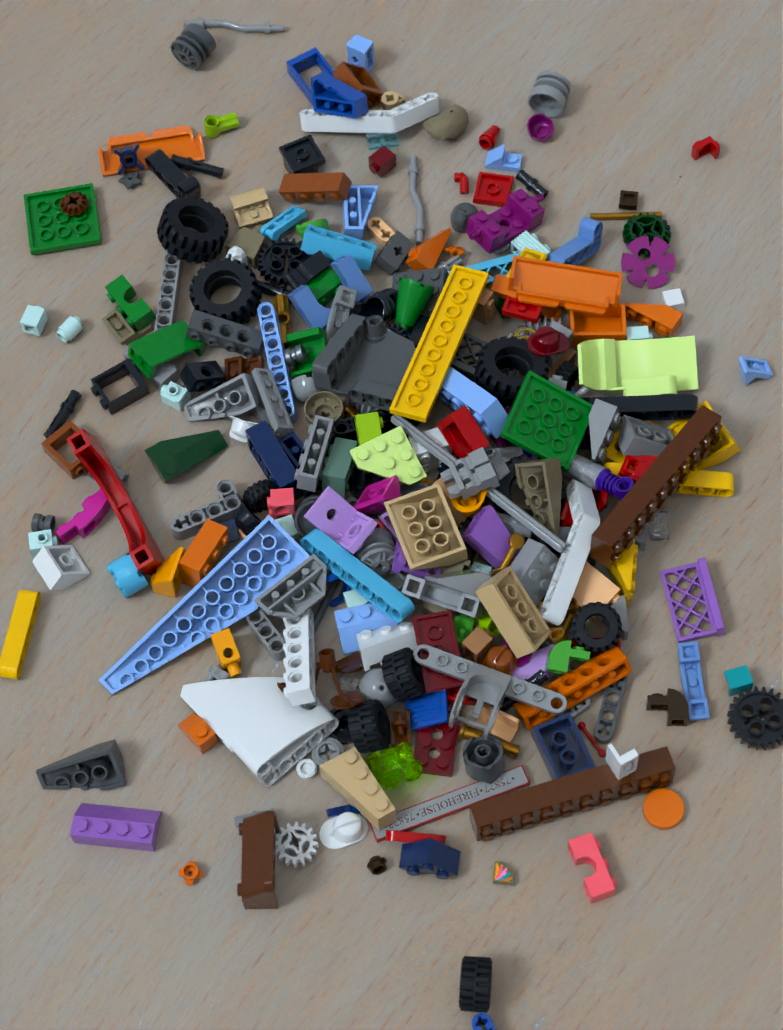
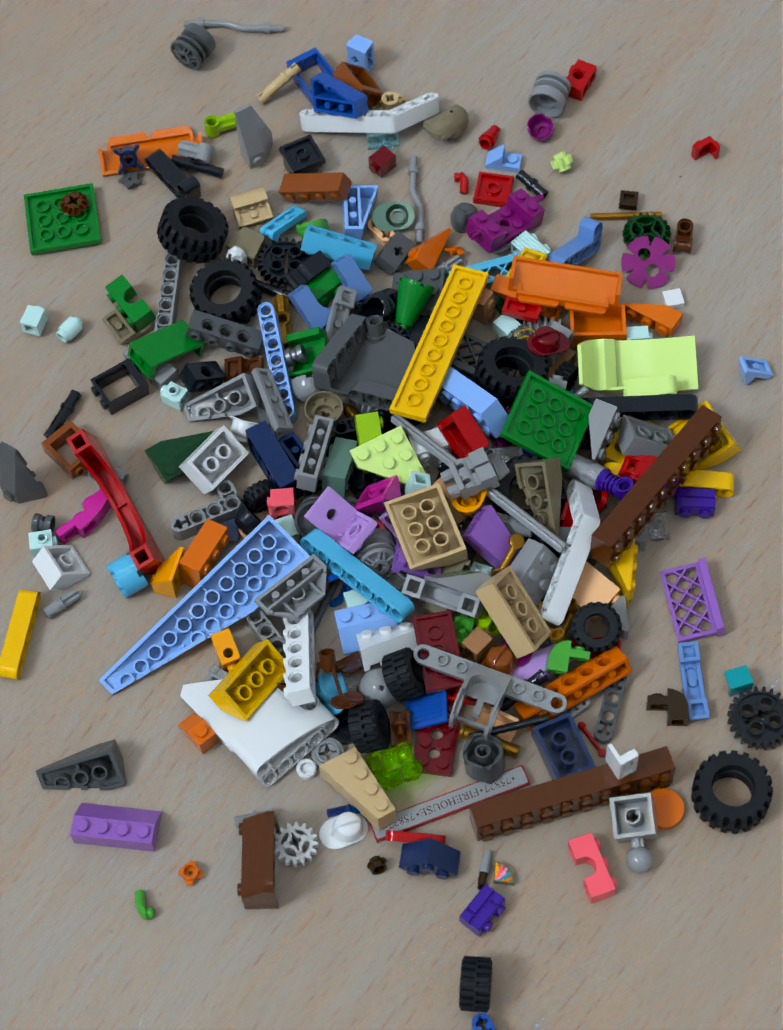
(16, 479): none -> dark grey wedge
(61, 603): none -> light grey axle
(140, 905): none -> bright green arm
(199, 152): none -> light grey piece
(214, 459): none -> white brick
(250, 681): none -> yellow slope
(253, 136): none -> light grey wedge
(278, 83): none -> tan pin
(327, 689): none -> medium azure piece
(393, 216): none -> sand green piece
(417, 481): none -> light aqua brick
(483, 910): none -> dark purple brick
(484, 869): none -> light grey piece
(504, 324): none -> light aqua brick
(513, 726): none -> black bar
(562, 161): none -> yellowish green gear
(581, 78): none -> red brick
(645, 827): none -> light grey brick
(683, 238): none -> reddish brown piece
(695, 502): none -> dark purple brick
(743, 769): none -> black tyre

